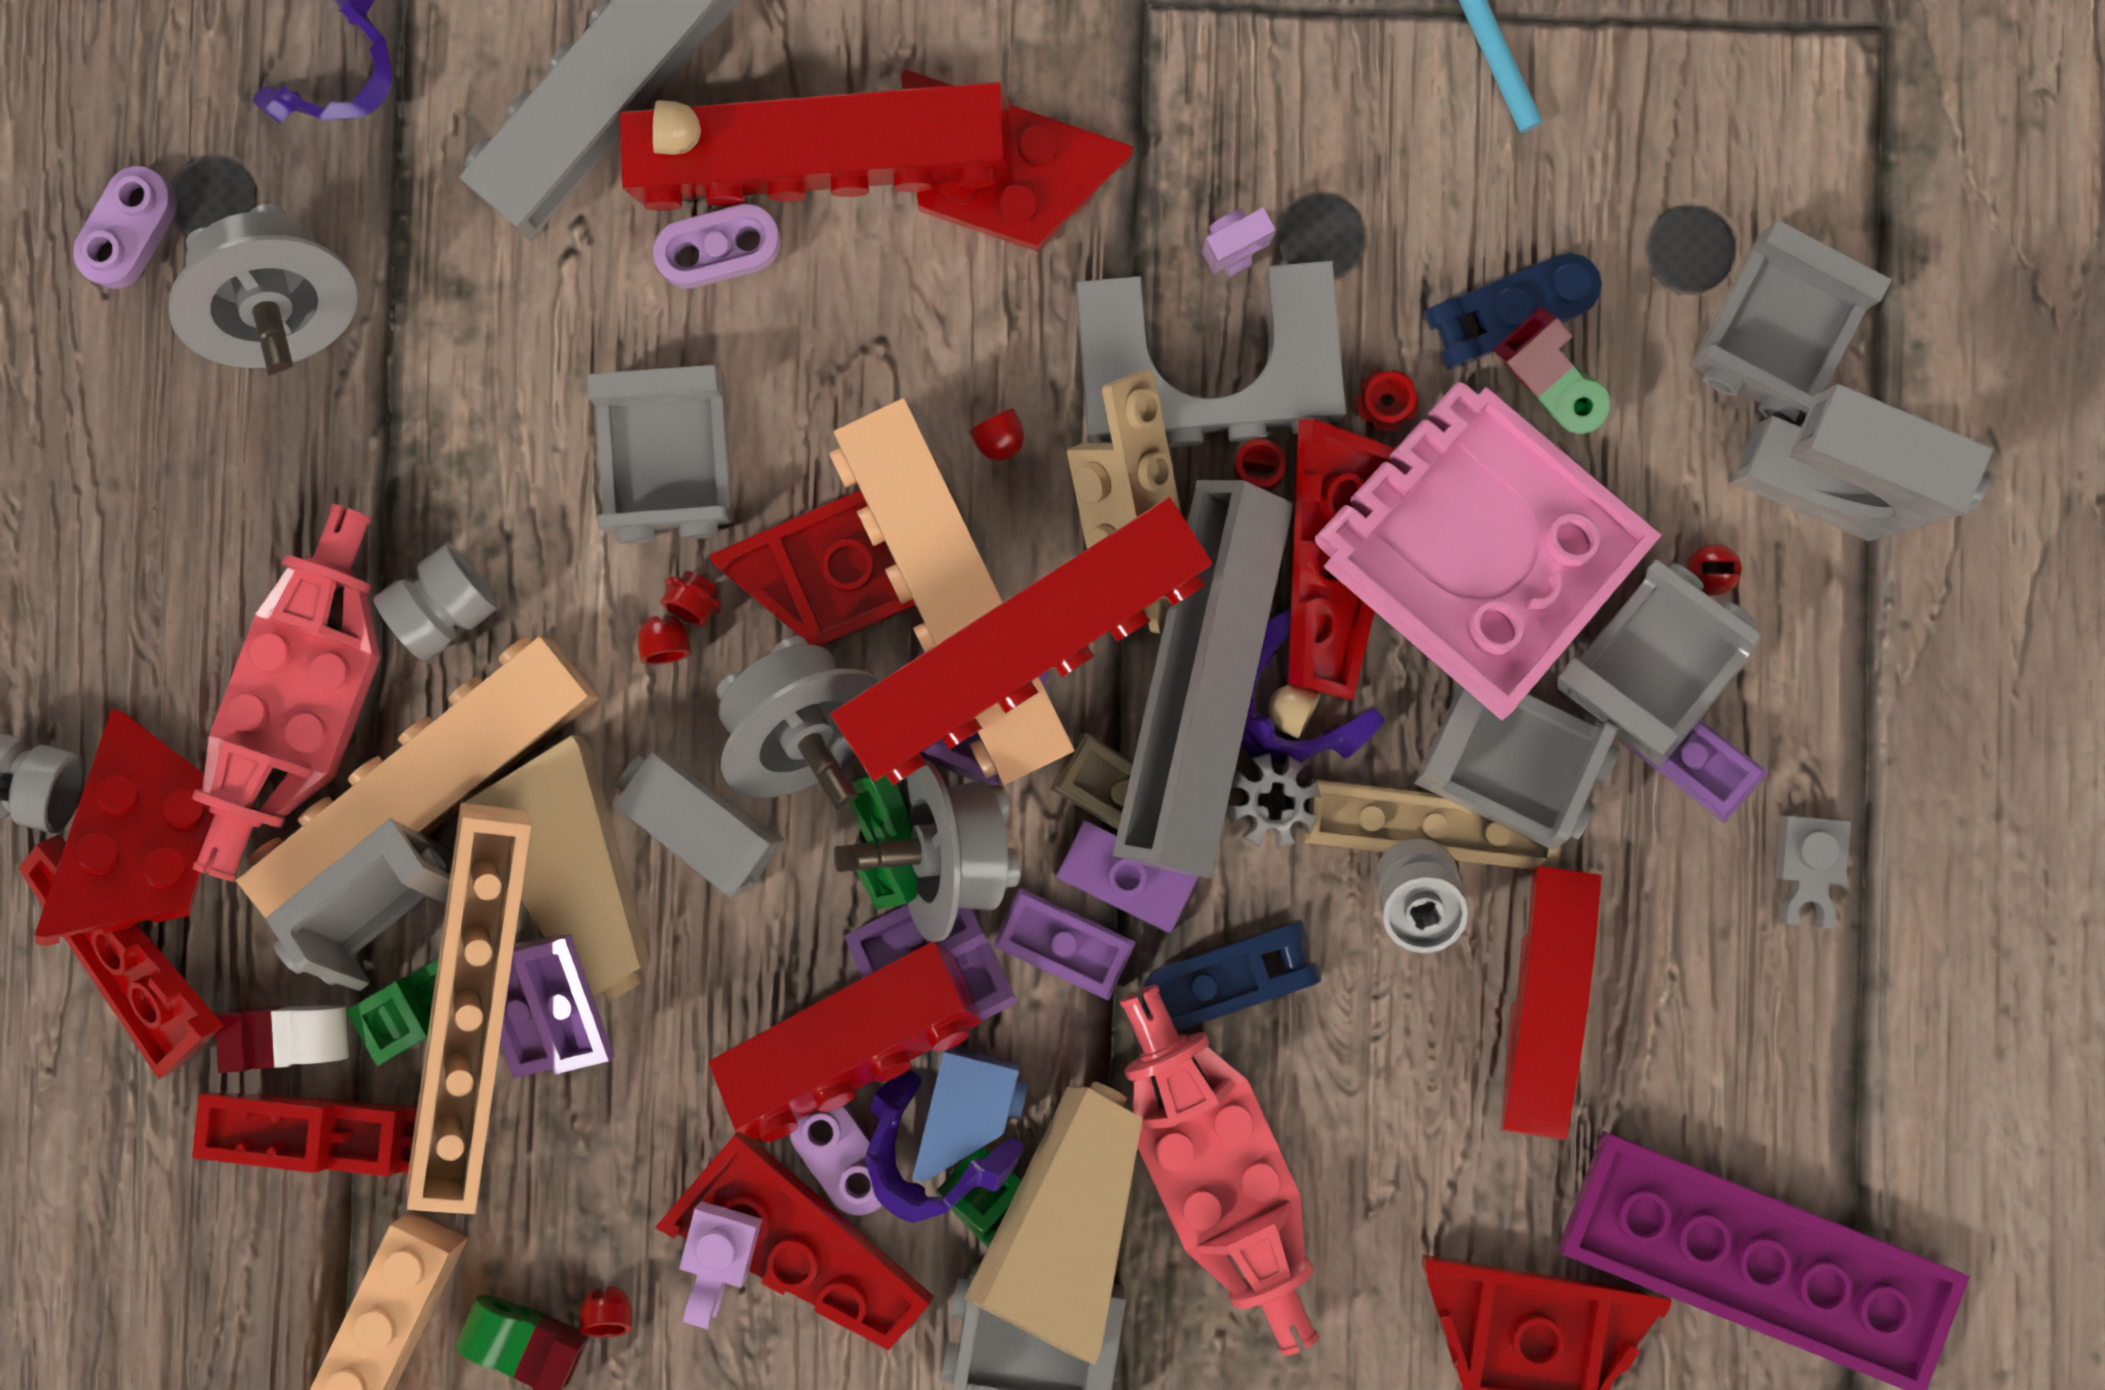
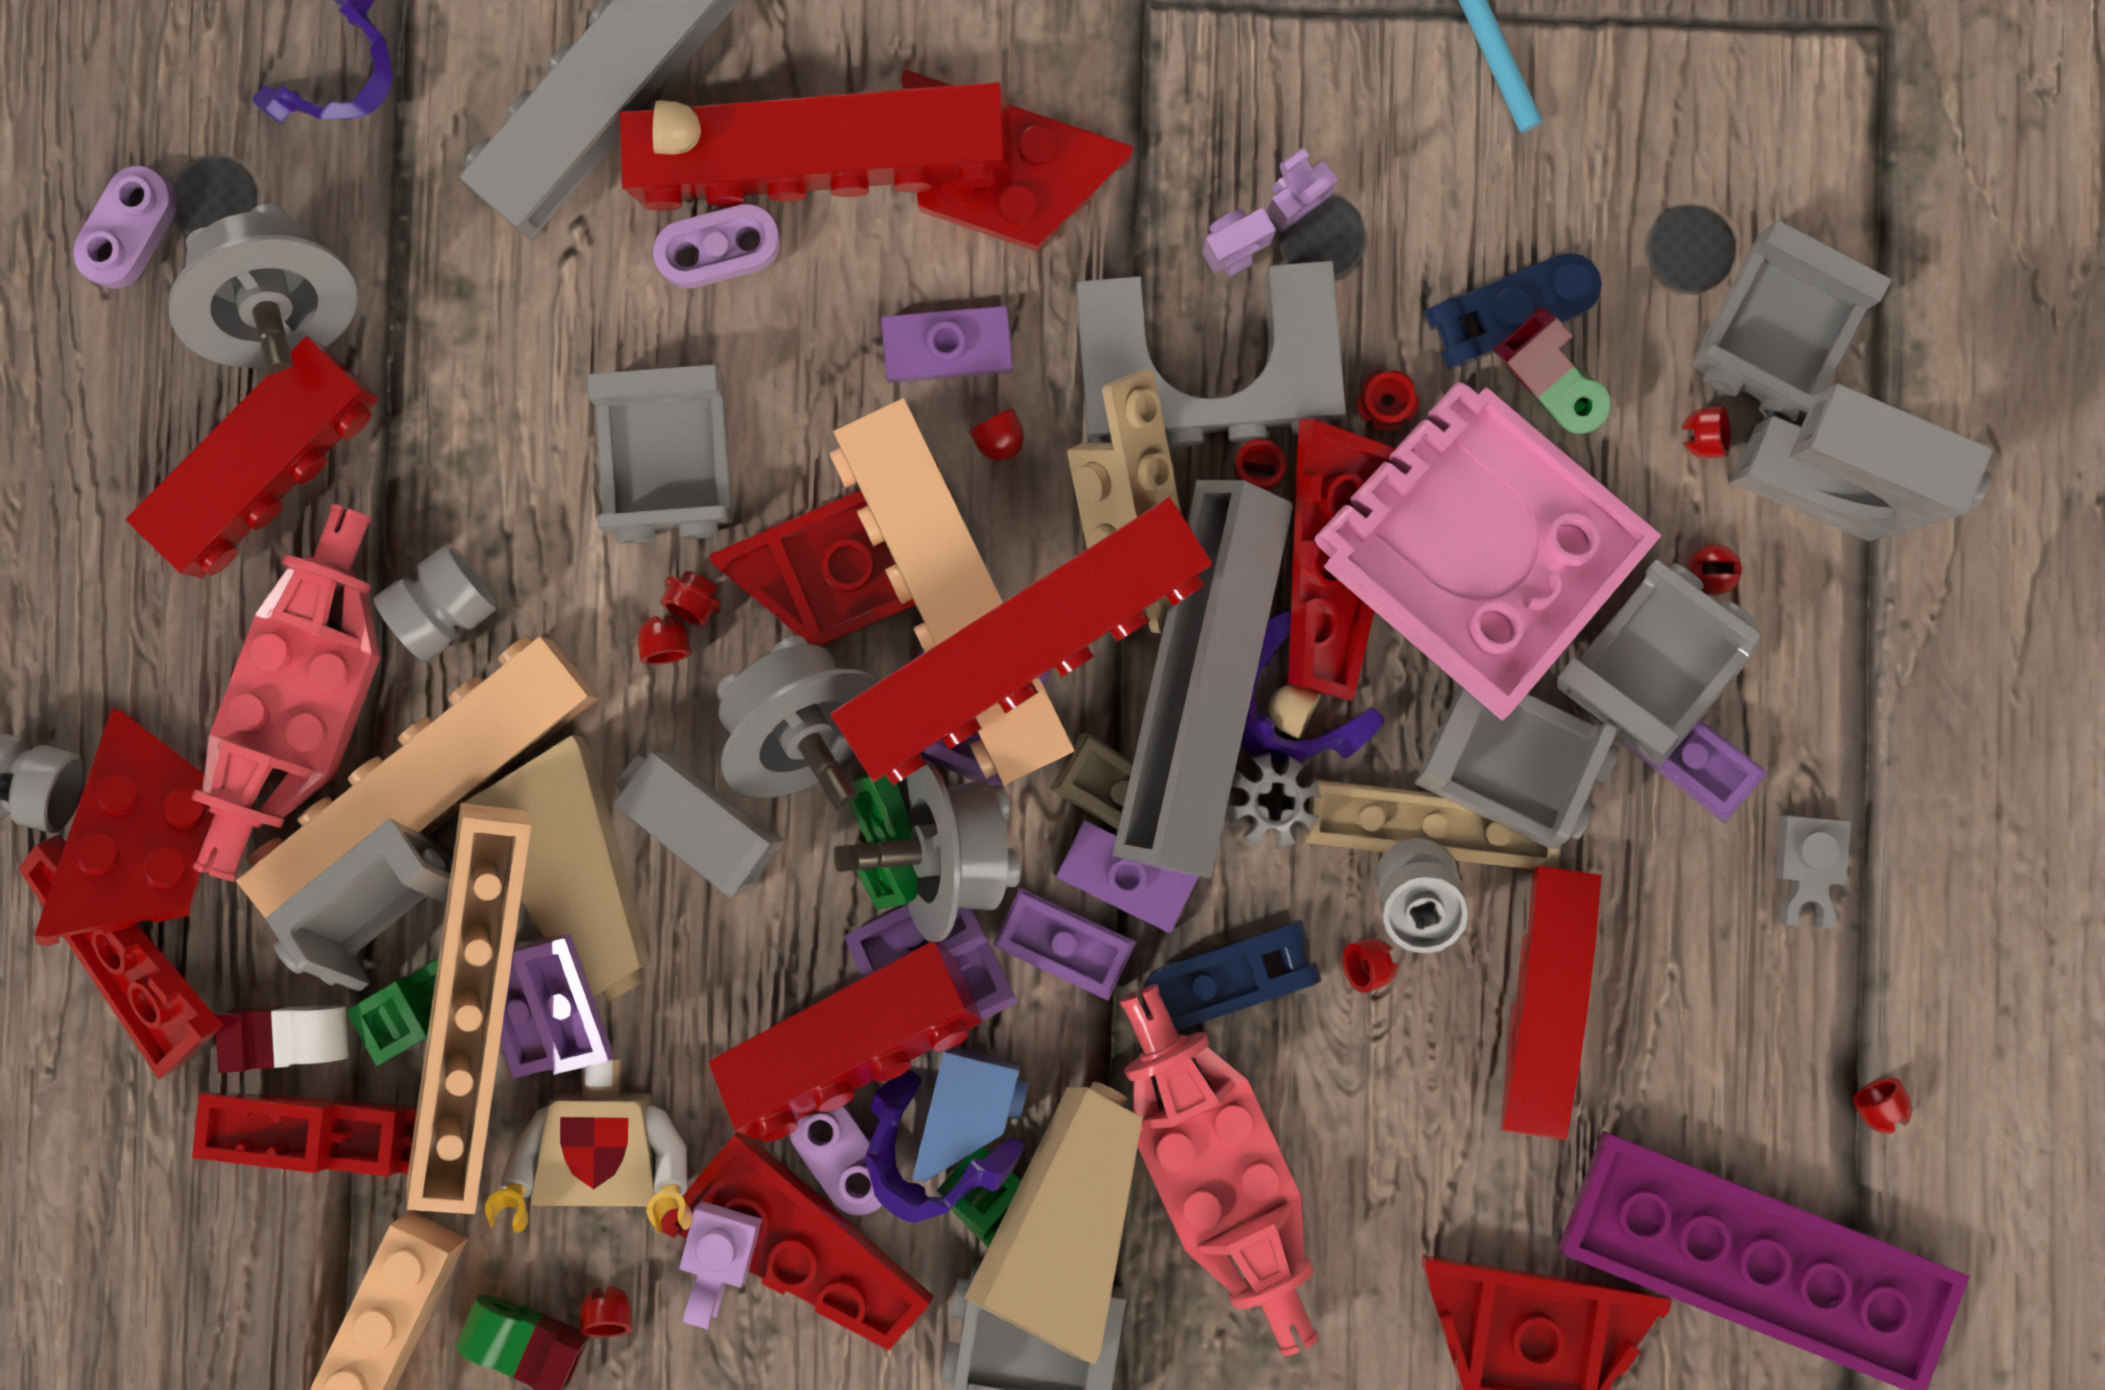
(253, 461): none -> red brick
(596, 1152): none -> torso
(946, 344): none -> medium lavender plate
(1299, 189): none -> lavender plate
(1369, 964): none -> red hinge
(1711, 432): none -> red hinge
(1883, 1104): none -> red hinge

